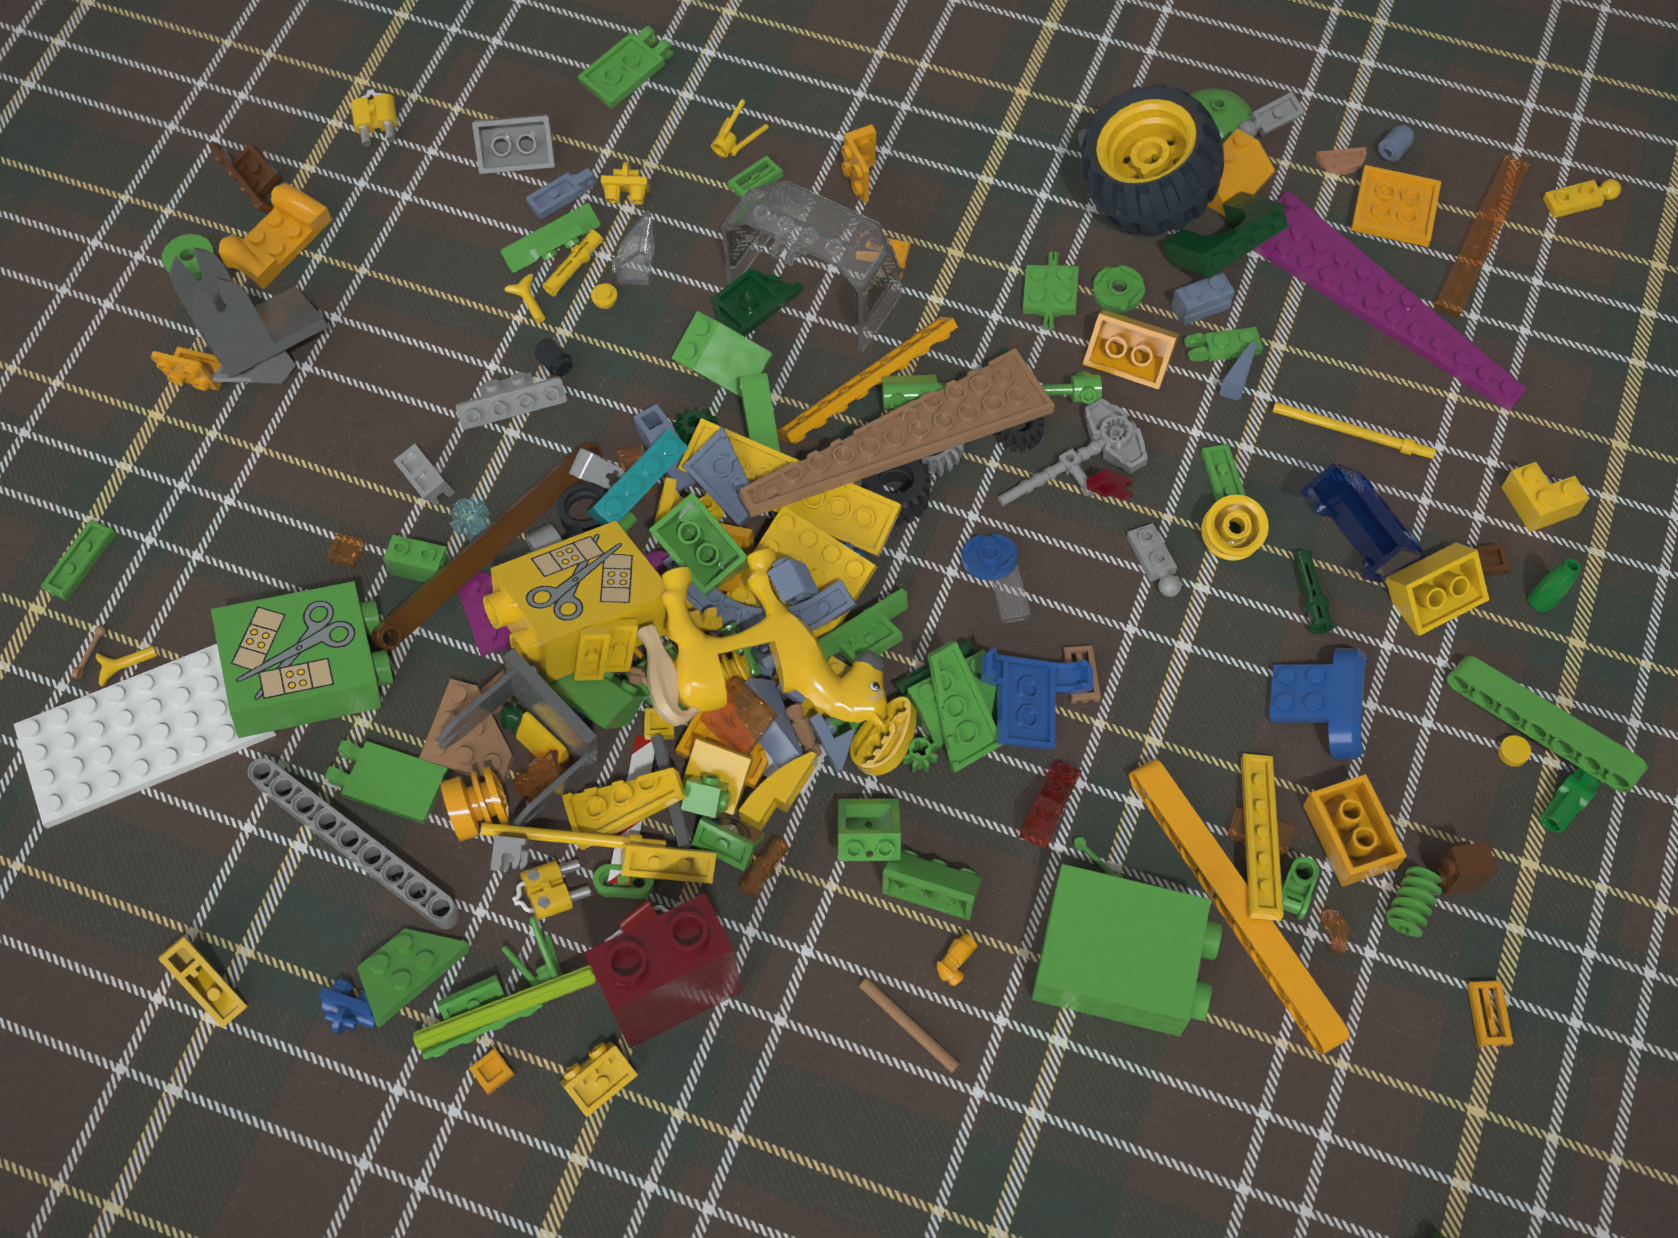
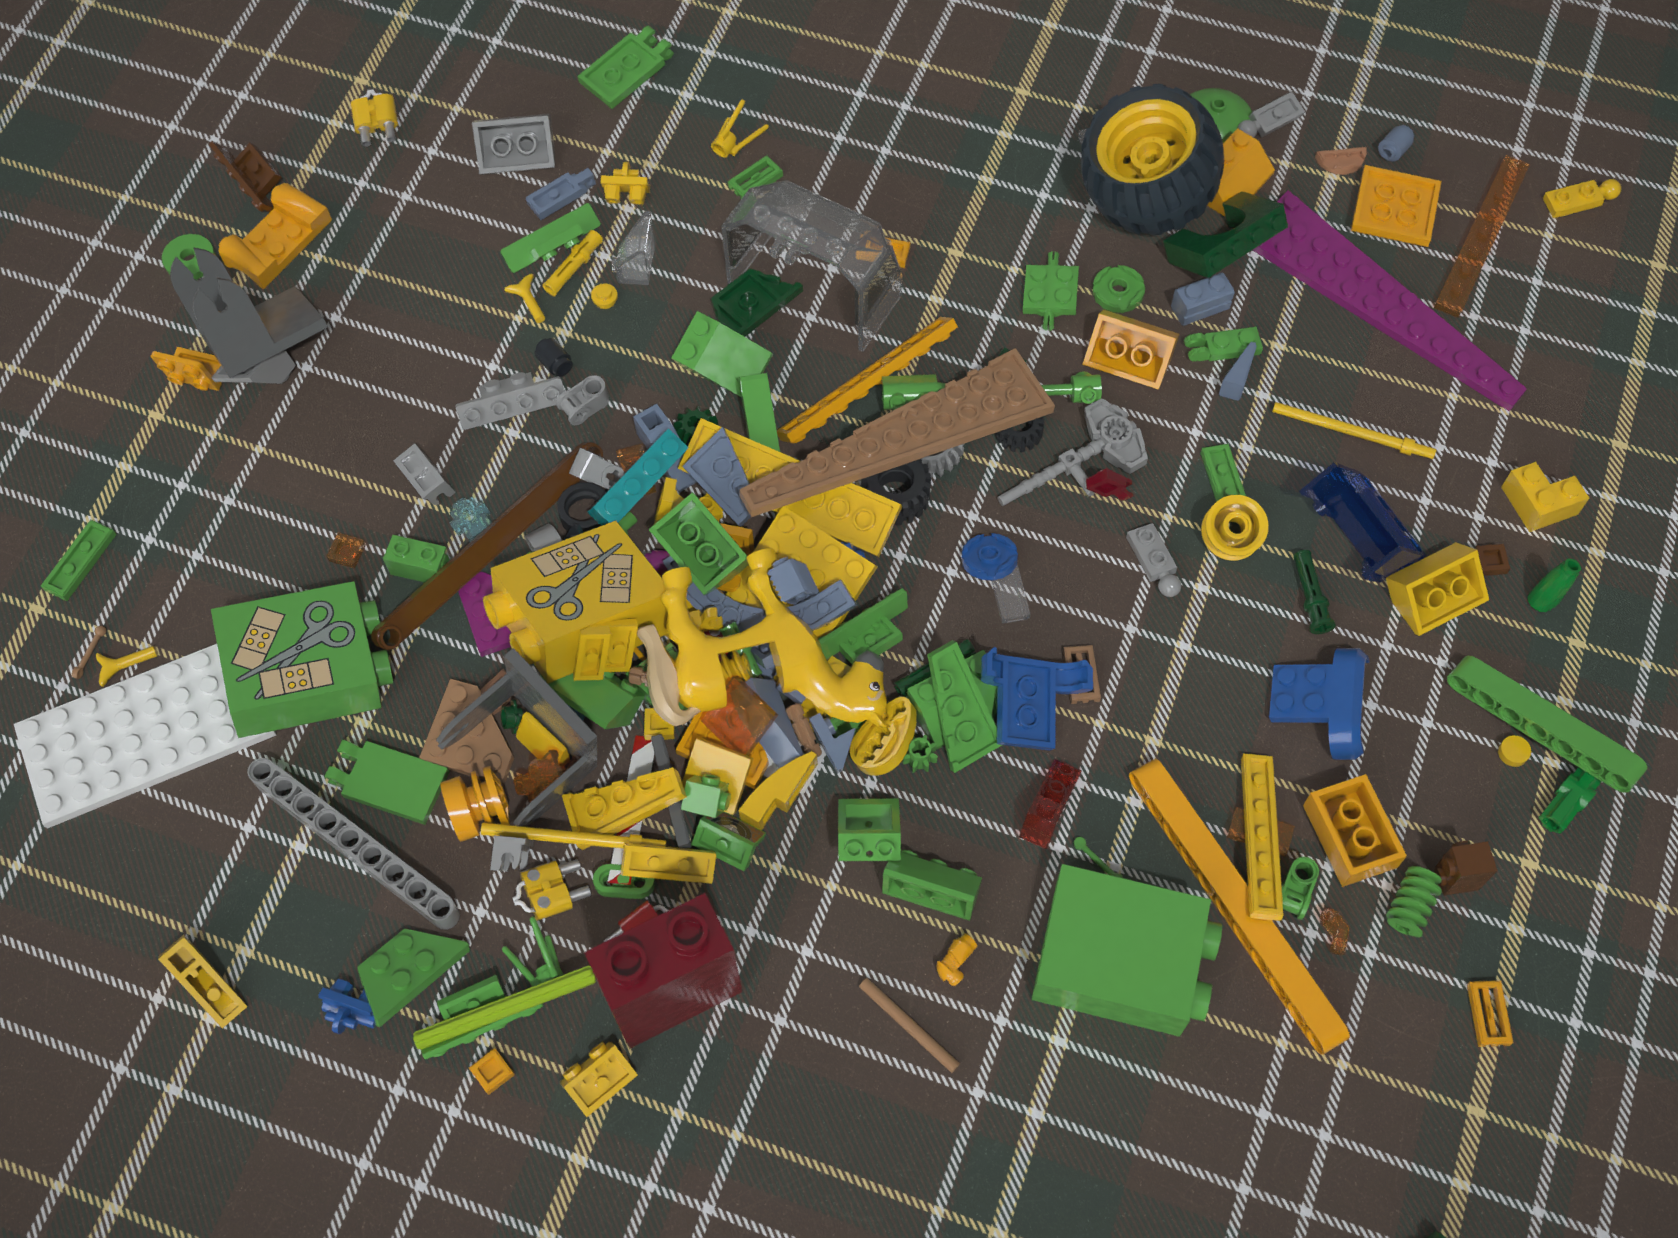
(582, 400): none -> light grey piece
(764, 868): clear orange pin -> none
(859, 155): light orange bracket -> none

